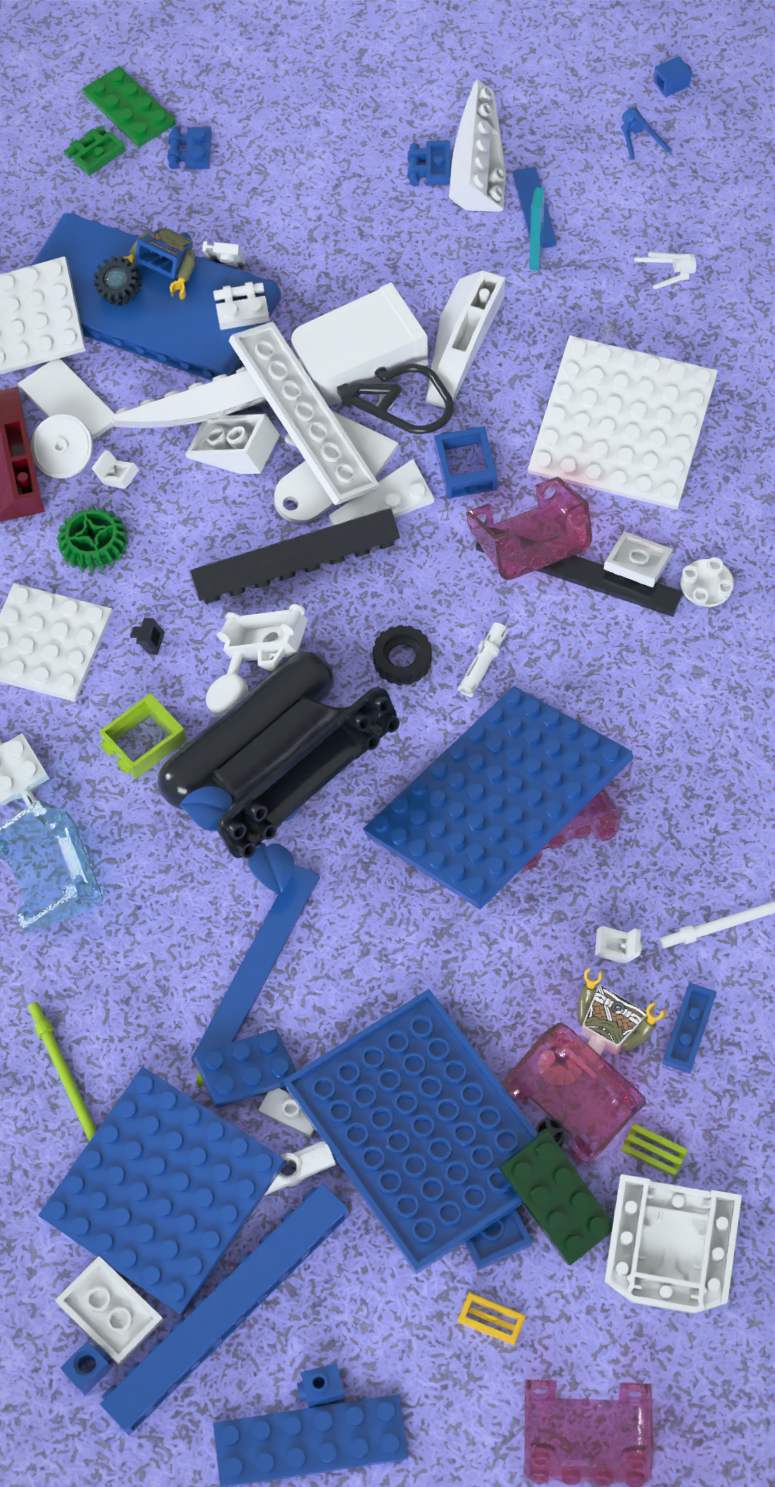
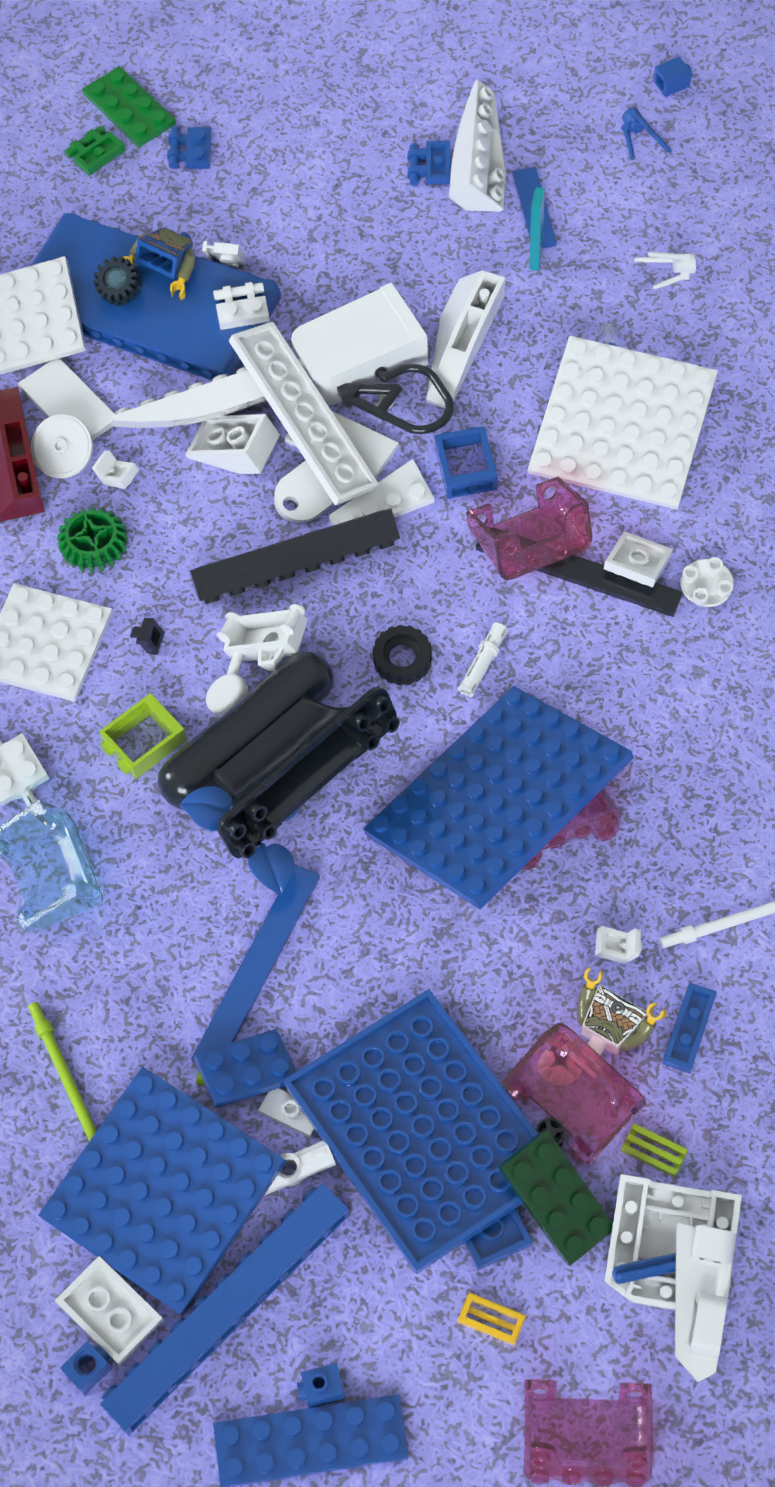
(644, 1268): none -> blue axle
(701, 1292): none -> white panel

